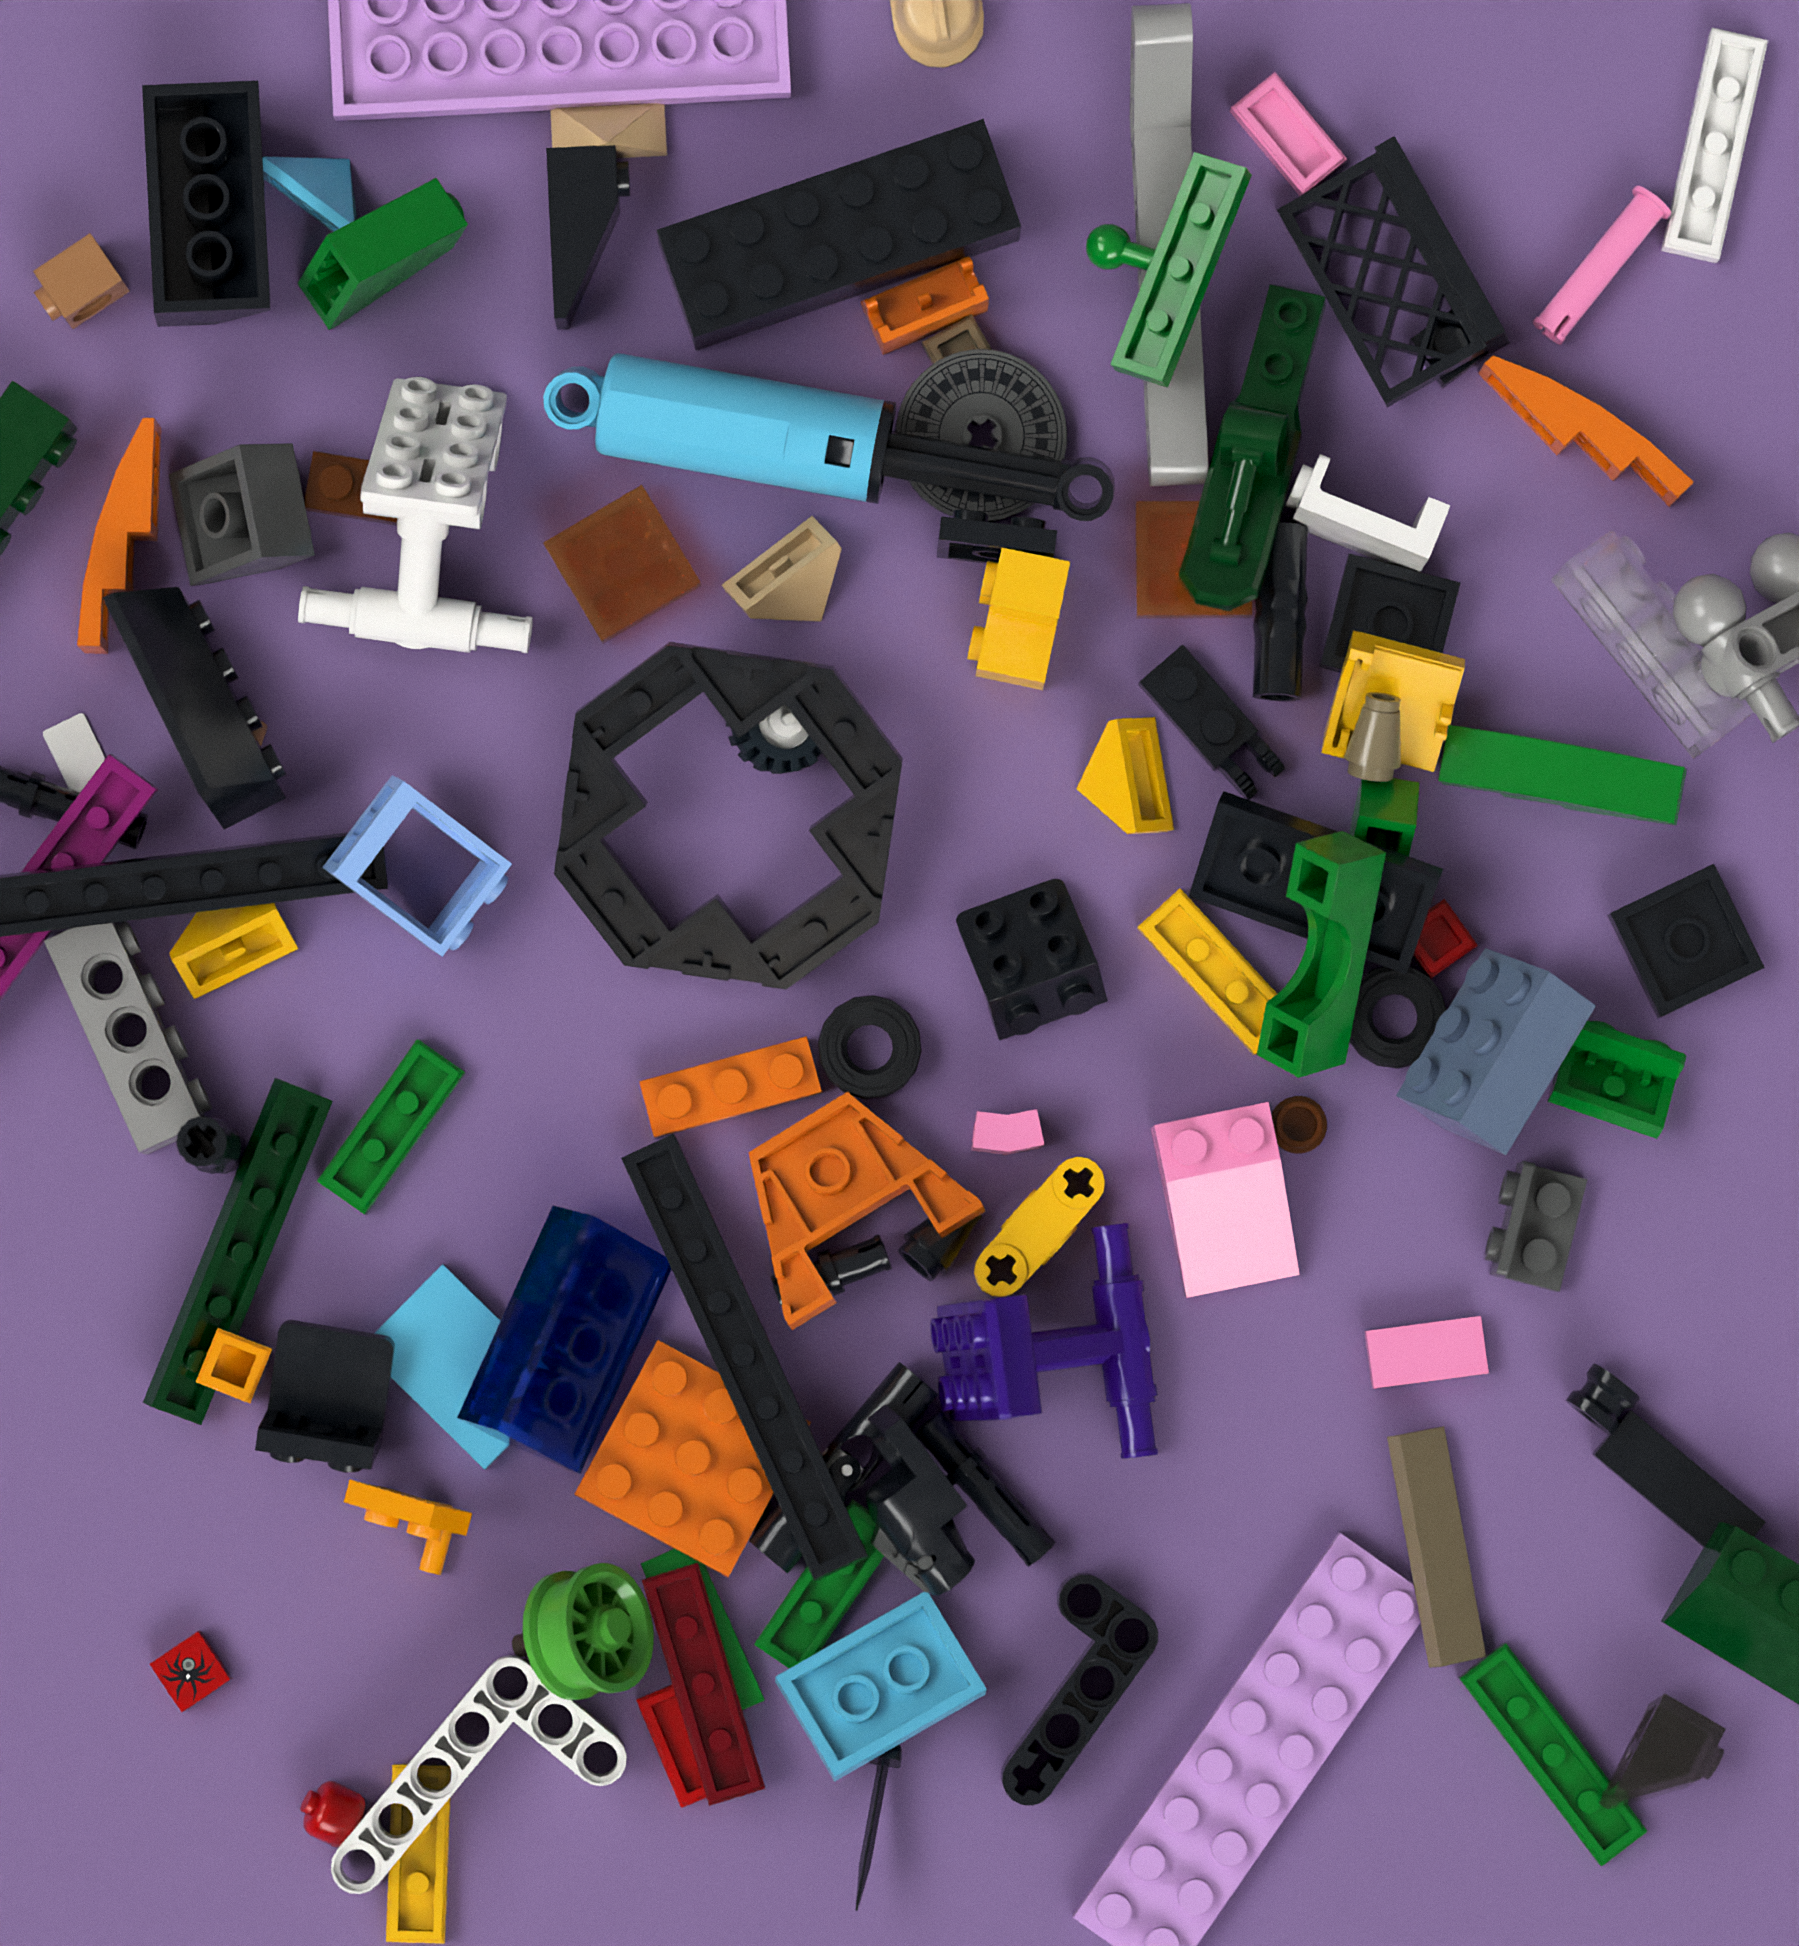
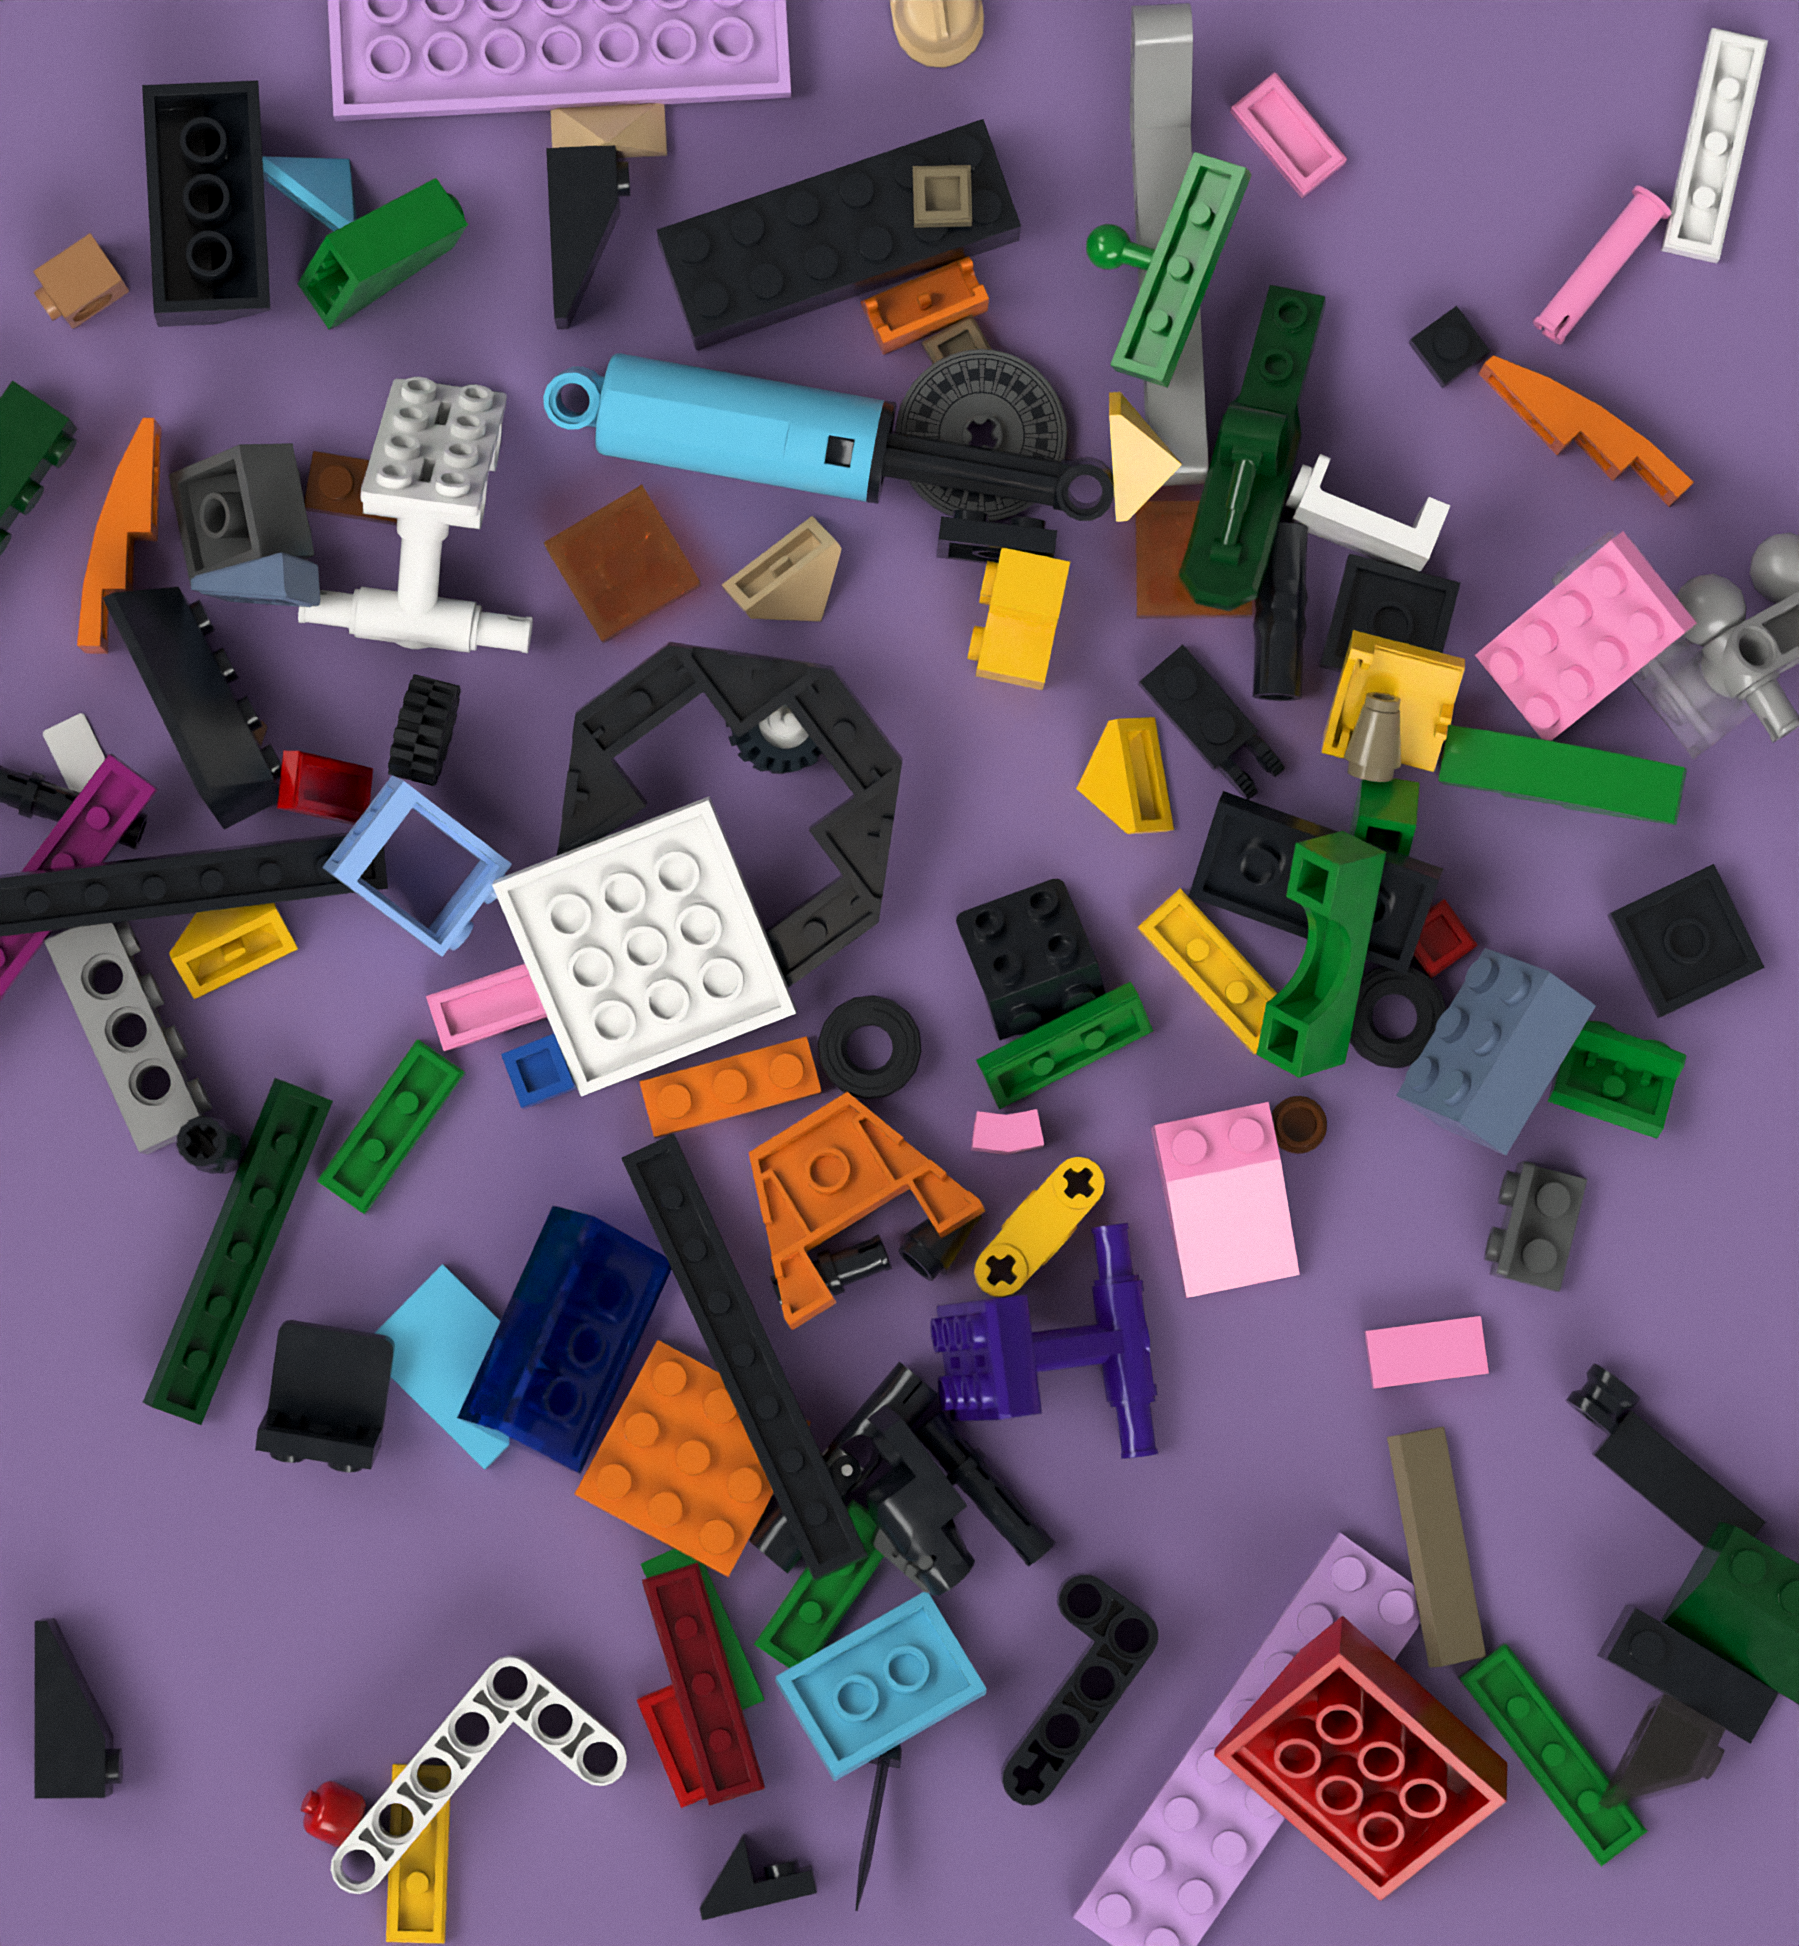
(70, 1731): none -> black slope
(190, 1671): red tile -> none
(234, 1365): light orange slope -> none
(266, 580): none -> sand blue slope
(324, 787): none -> red tile
(424, 730): none -> black tyre
(425, 1518): light orange plate -> none
(485, 1007): none -> bright pink tile
(538, 1071): none -> blue plate
(587, 1632): bright green wheel -> none
(644, 946): none -> white plate
(739, 1890): none -> black slope
(942, 196): none -> dark tan tile
(1064, 1045): none -> green tile
(1138, 458): none -> yellow slope
(1364, 1760): none -> red slope
(1436, 248): black fence -> none
(1585, 638): none -> bright pink plate
(1687, 1673): none -> black slope

